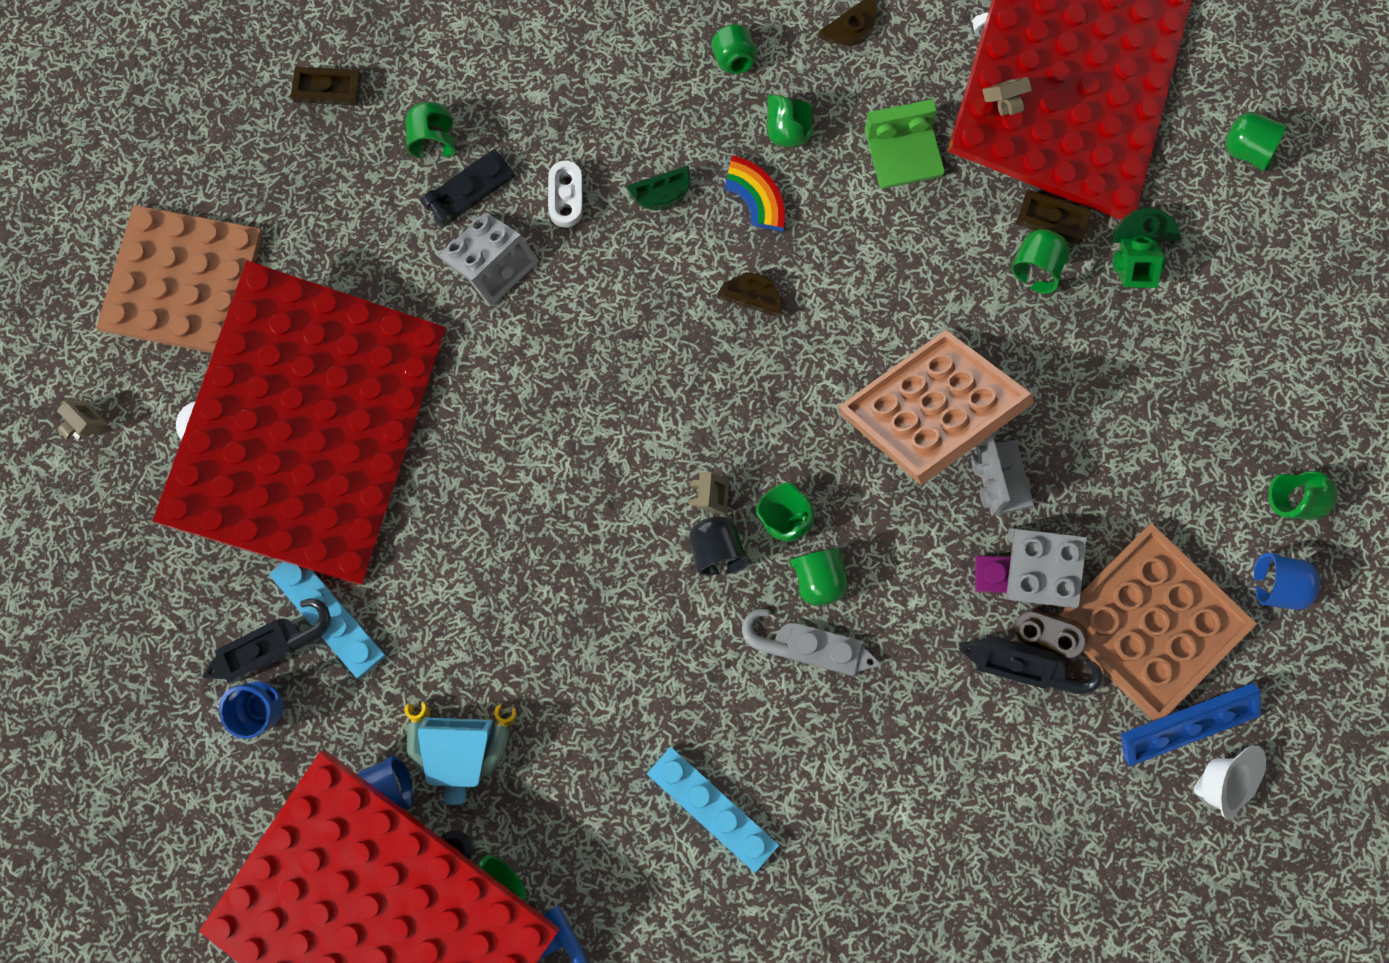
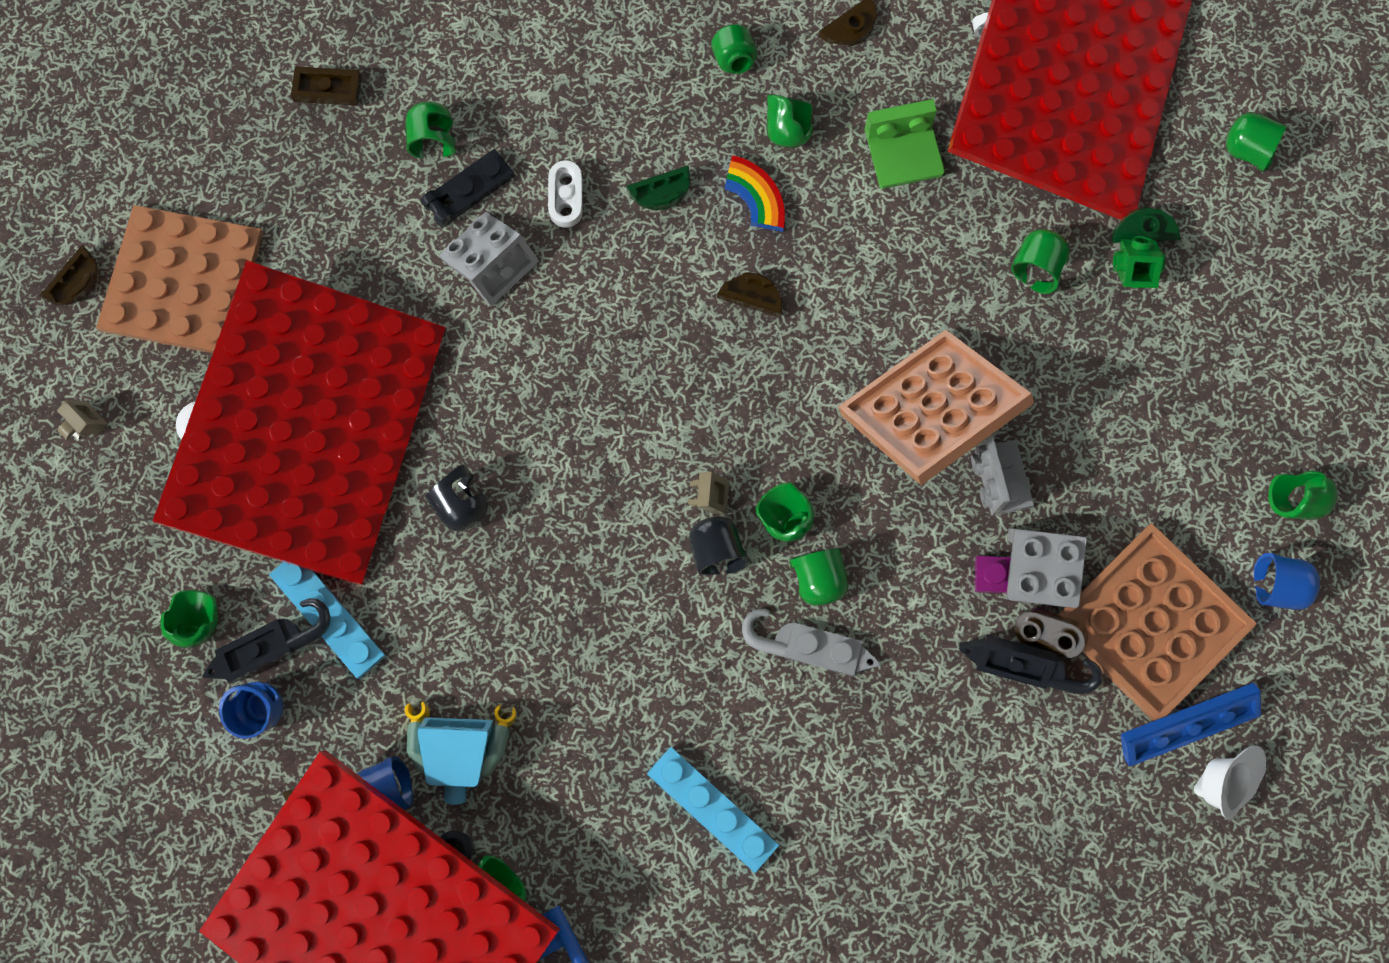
(73, 280): none -> dark brown plate
(189, 619): none -> green hair
(454, 512): none -> black helmet
(1008, 94): dark tan tile -> none
(1053, 214): dark brown plate -> none

